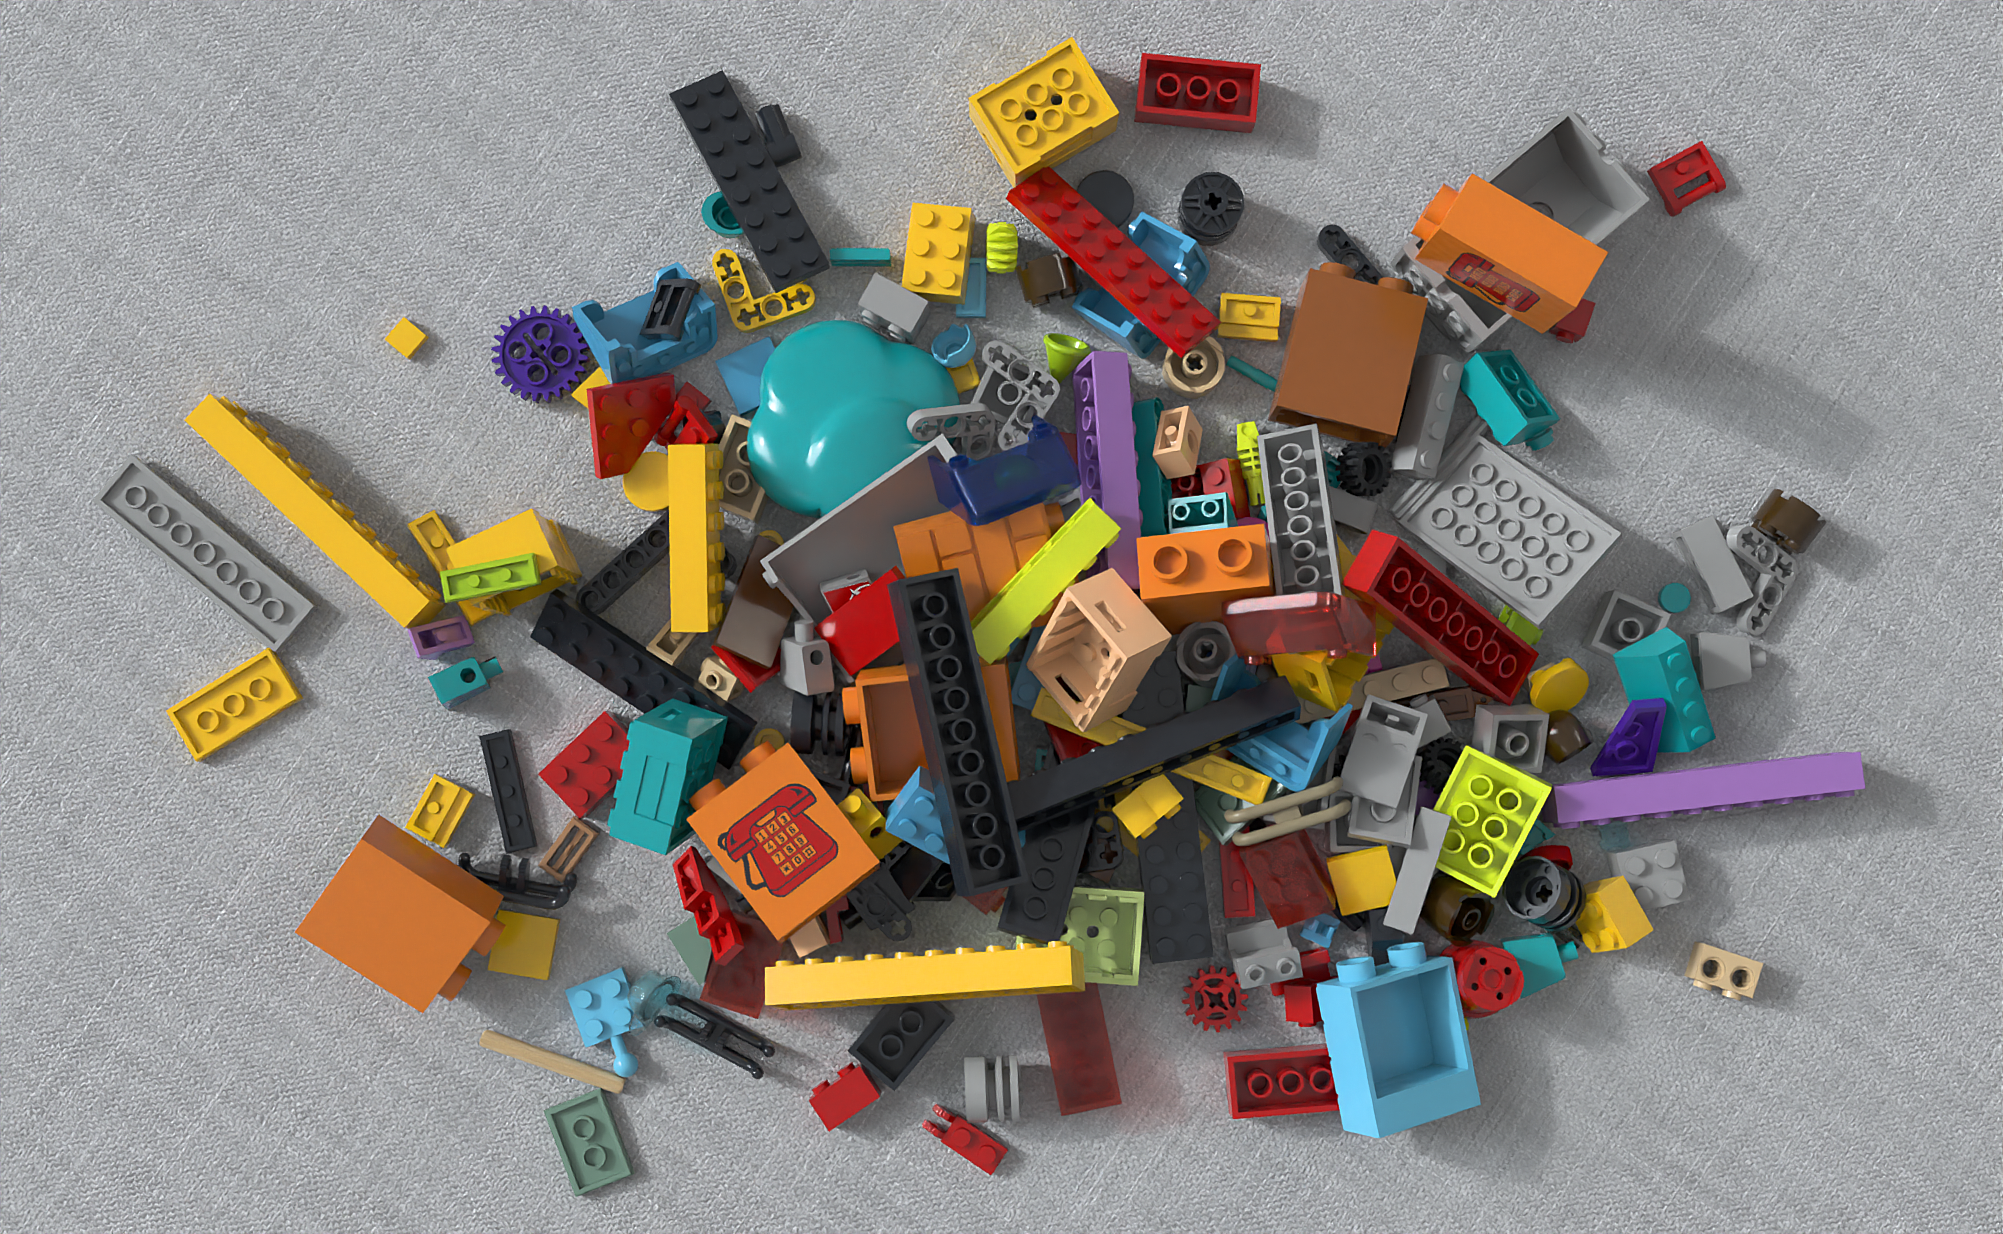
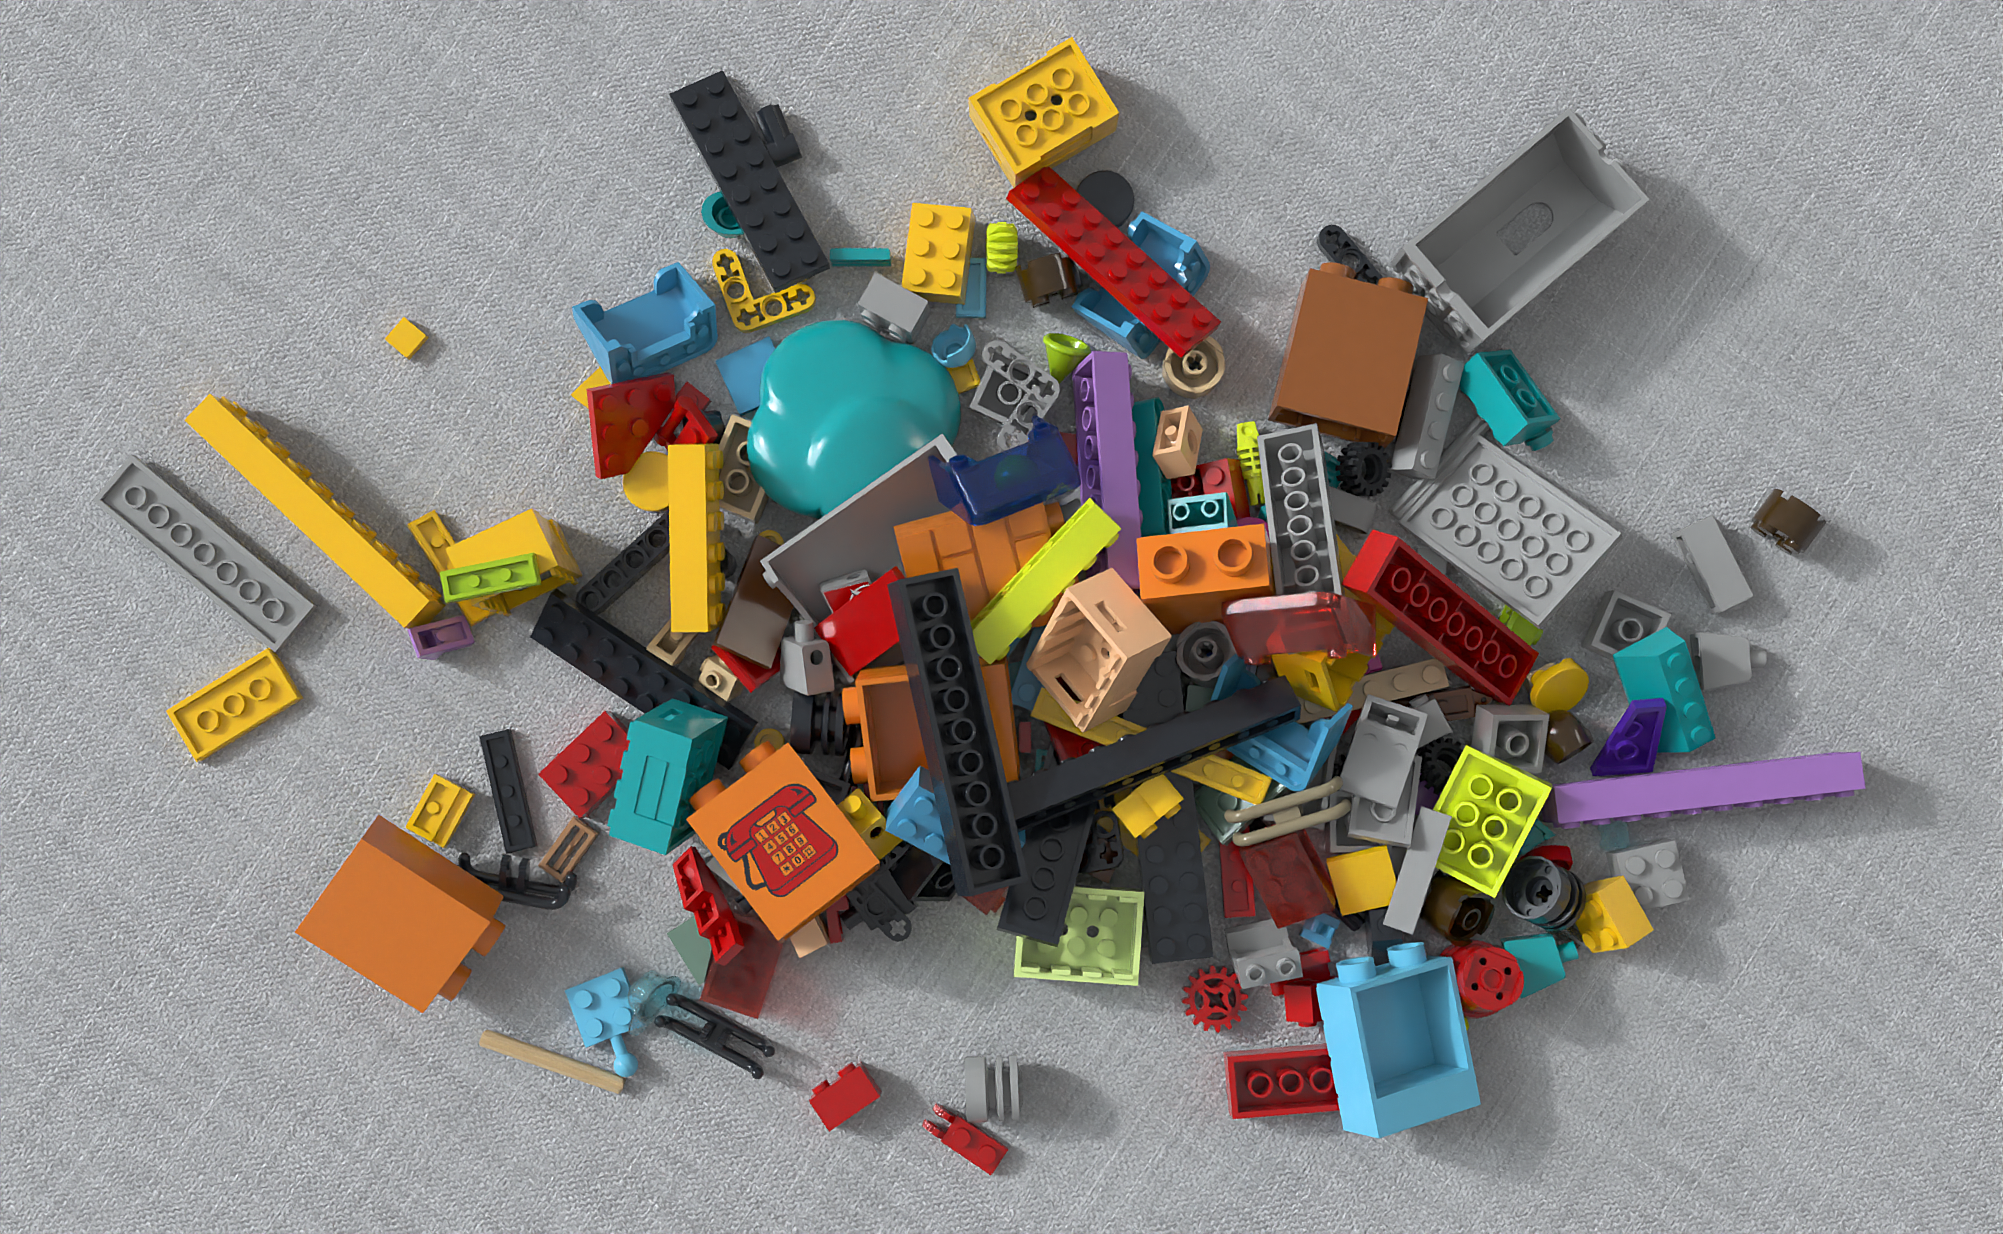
(451, 684): teal torso -> none
(520, 371): dark purple gear -> none
(525, 945): yellow tile -> none
(589, 1141): sand green tile -> none
(669, 309): black plate -> none
(900, 1038): black brick -> none
(925, 978): yellow brick -> none
(965, 428): light grey beam -> none
(1025, 737): none -> red tile
(1079, 1050): clear red brick -> none
(1197, 93): red brick -> none
(1200, 221): black wheel -> none
(1249, 317): yellow plate -> none
(1253, 373): teal piece -> none
(1506, 252): orange brick -> none
(1575, 323): red brick -> none
(1674, 598): teal tile -> none
(1682, 169): red plate -> none
(1724, 966): tan brick -> none
(1771, 577): light grey beam -> none

